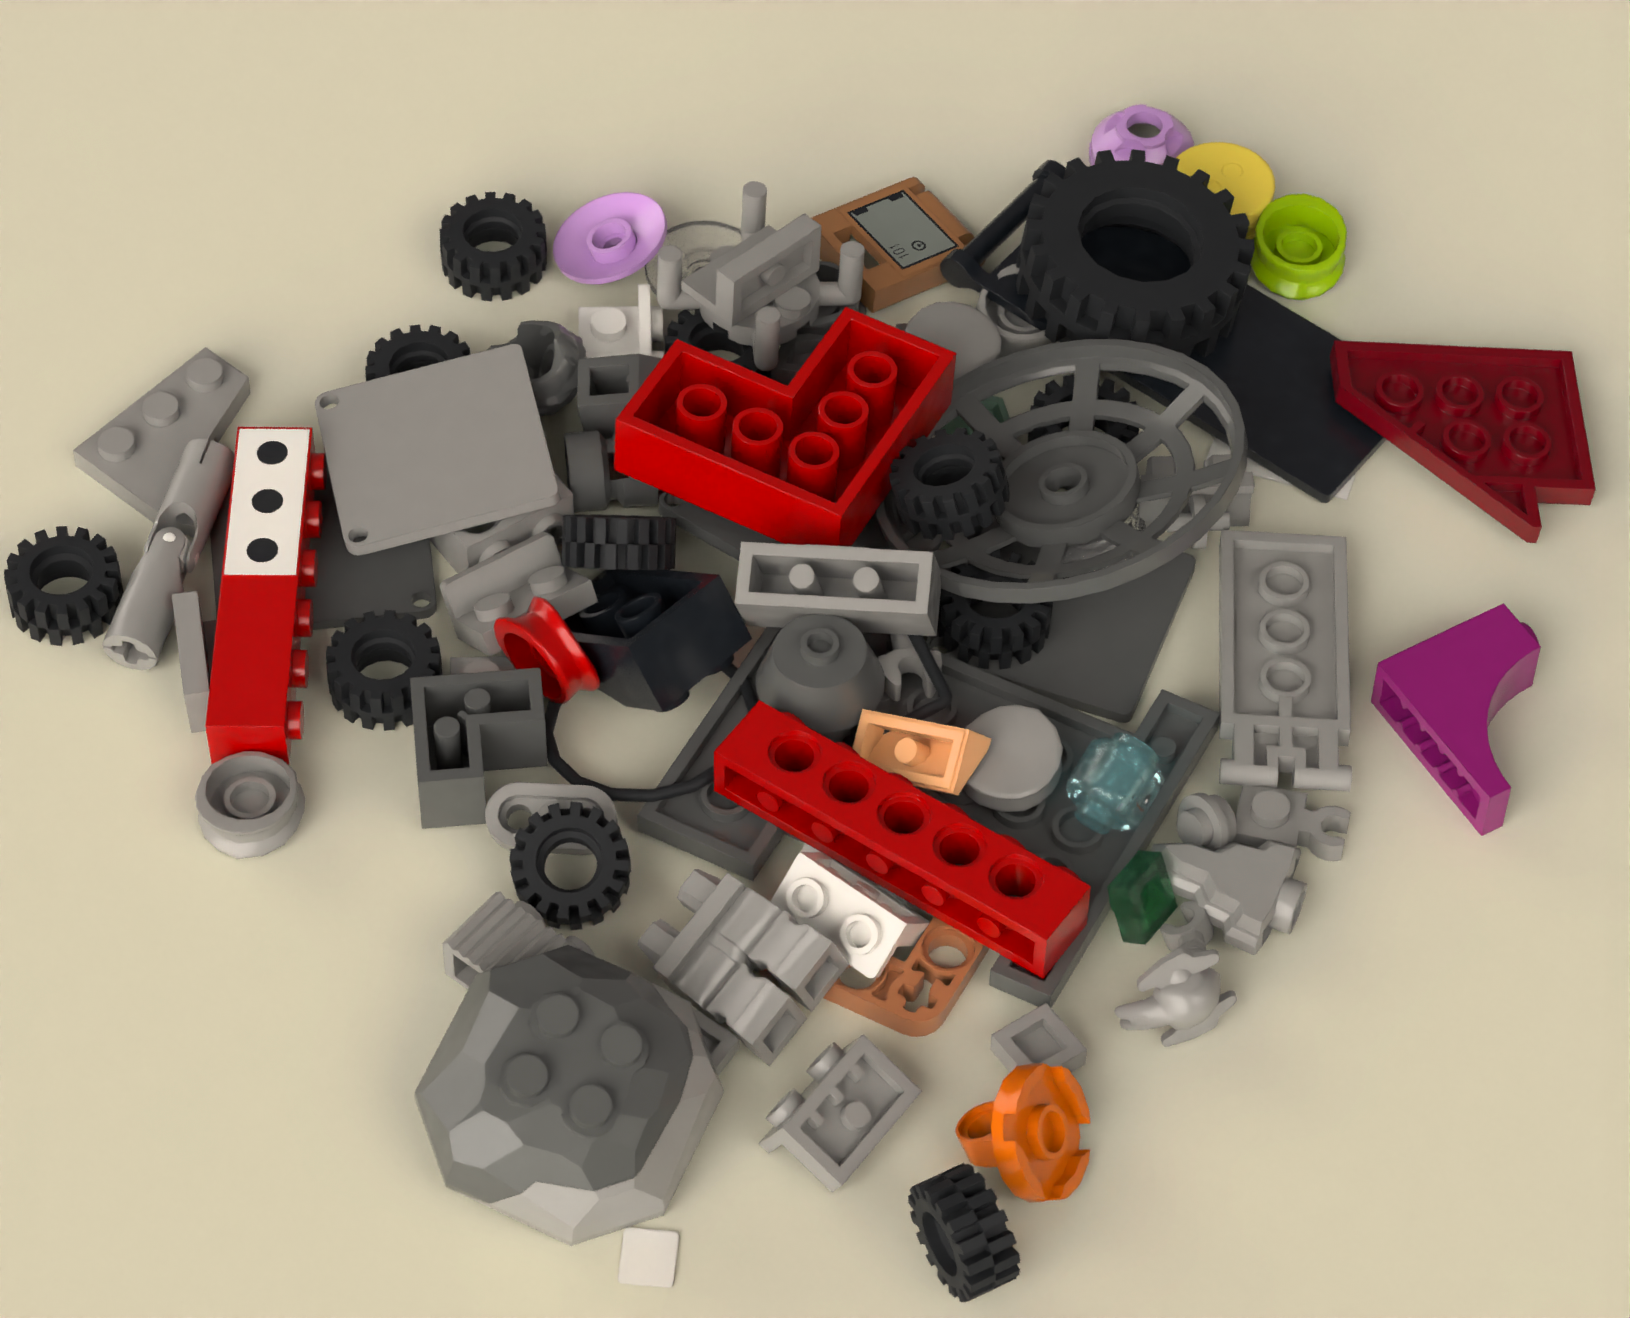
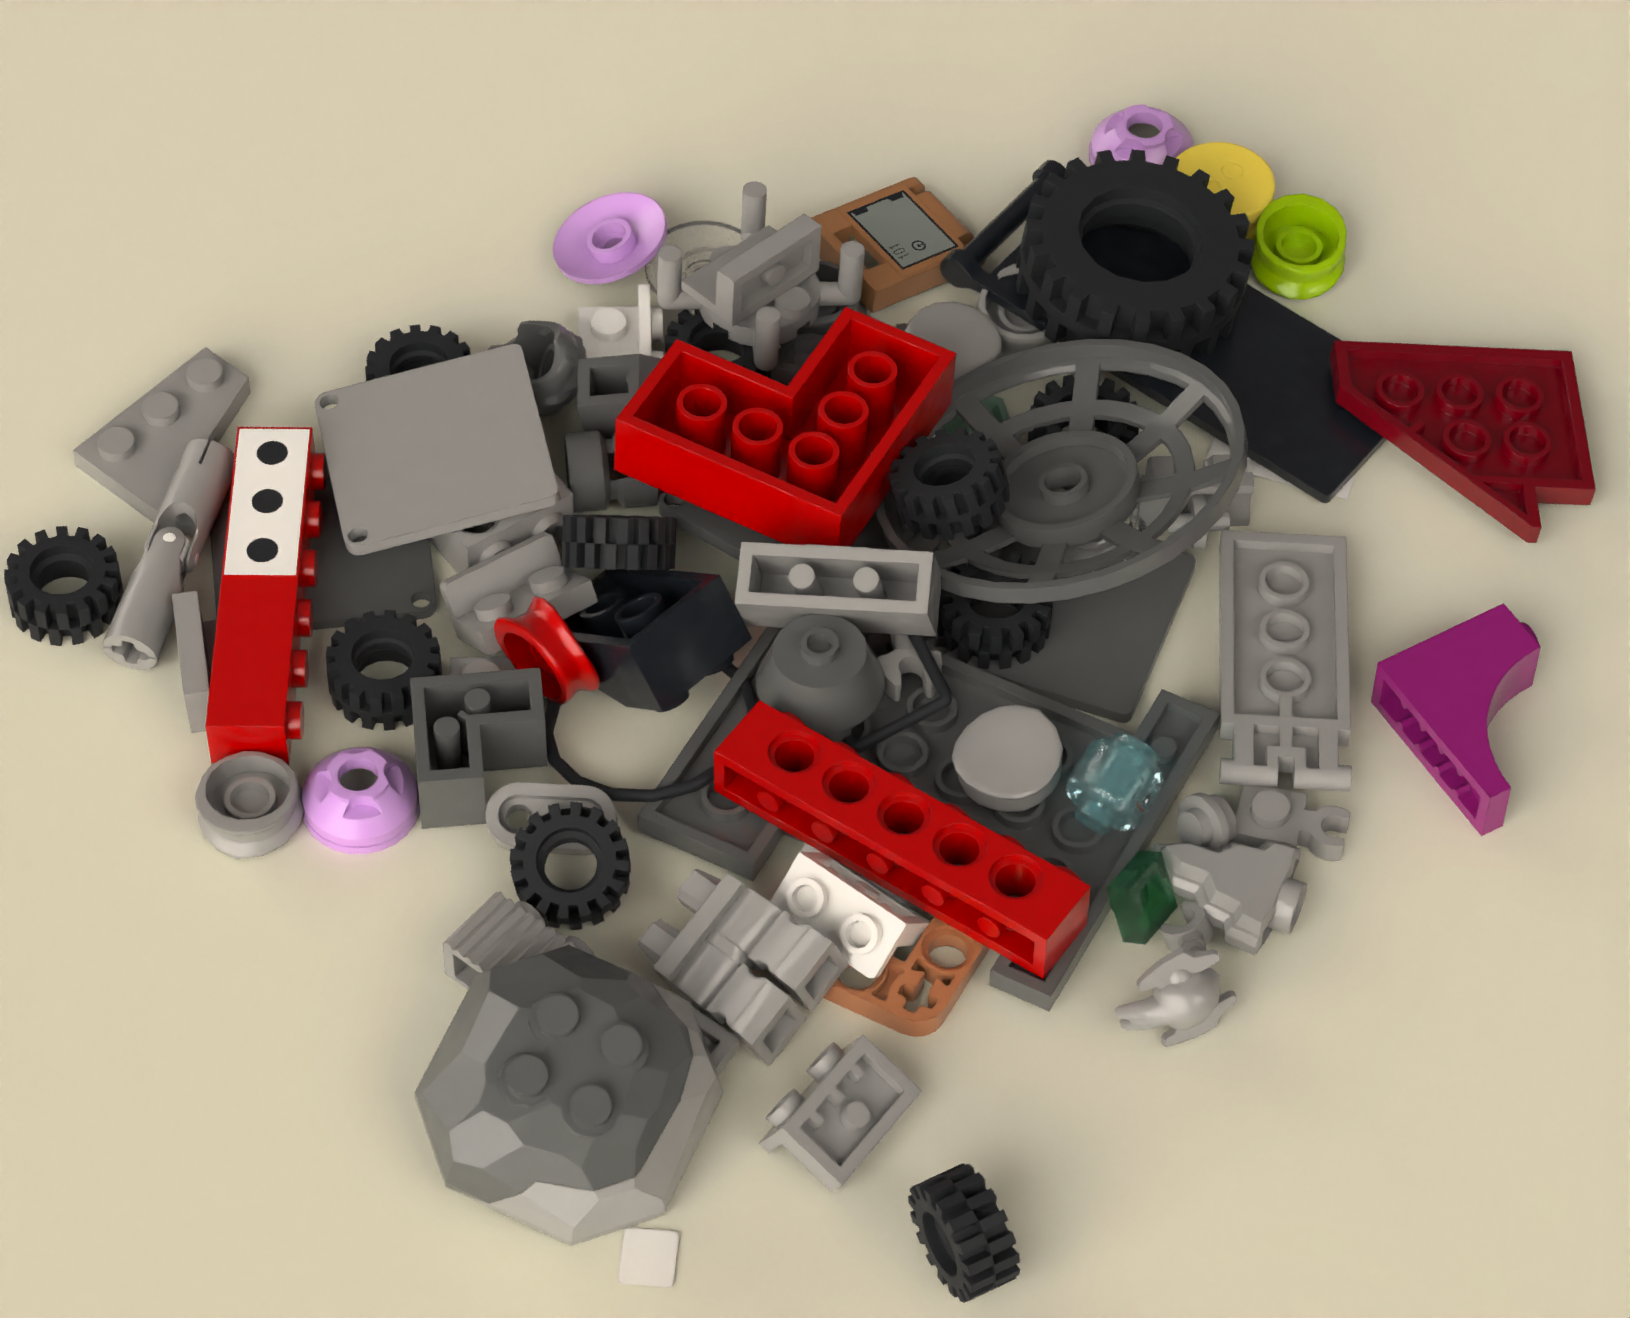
(365, 818): none -> lavender piece
(493, 271): black tyre -> none
(920, 750): light nougat slope -> none
(1031, 1132): orange tile -> none
(1038, 1039): light grey plate -> none

